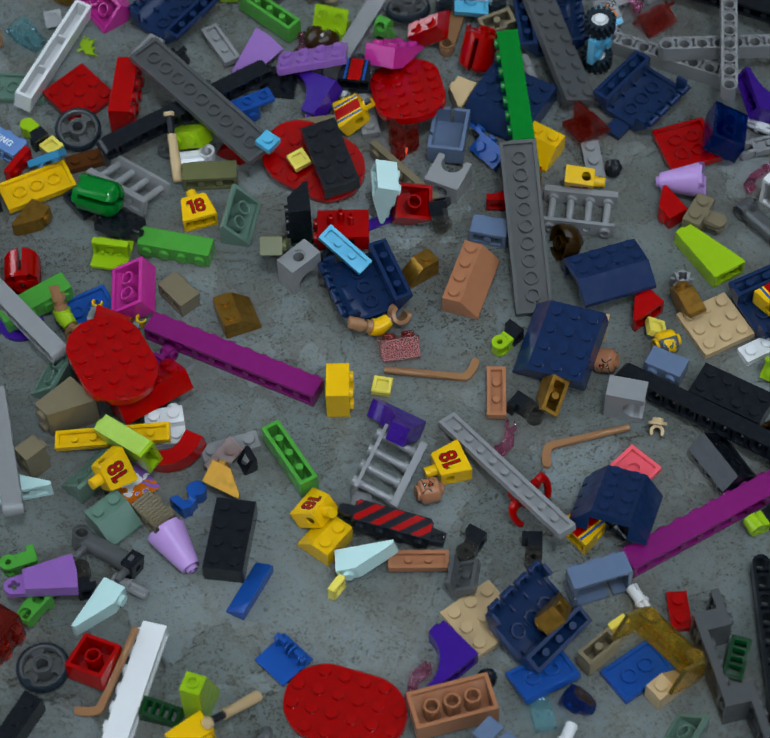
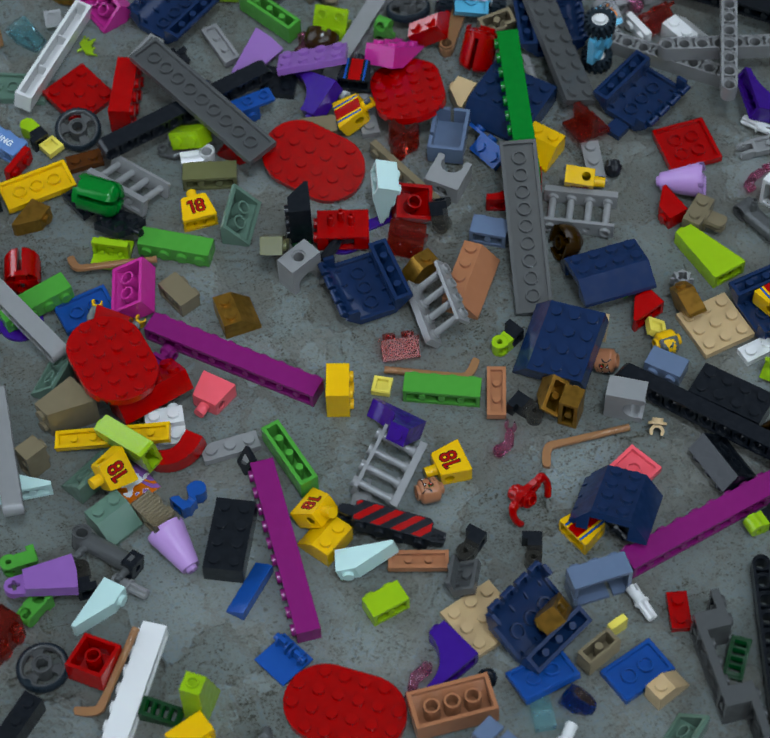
(40, 161): dark azure plate -> none
(62, 311): piece -> none
(74, 265): none -> medium nougat piece
(175, 162): tan piece -> none
(212, 394): none -> coral torso
(222, 478): pearl gold slope -> none
(227, 452): plate -> none
(236, 707): tan piece -> none
(267, 141): medium azure plate -> none
(285, 551): none -> magenta brick
(298, 159): light yellow plate -> none
(330, 158): black brick -> none
(336, 587): light yellow tile -> none
(345, 250): medium azure plate -> none
(380, 325): medium nougat piece -> none
(385, 602): none -> lime brick
(406, 237): none -> clear red bracket
(421, 304): none -> light grey fence
(442, 389): none -> bright green brick
(508, 476): light grey plate -> none
(571, 406): none -> pearl gold brick
(636, 27): none -> white plate
(666, 641): clear yellow windscreen -> none
(679, 27): none -> white slope
(725, 132): clear blue brick -> none

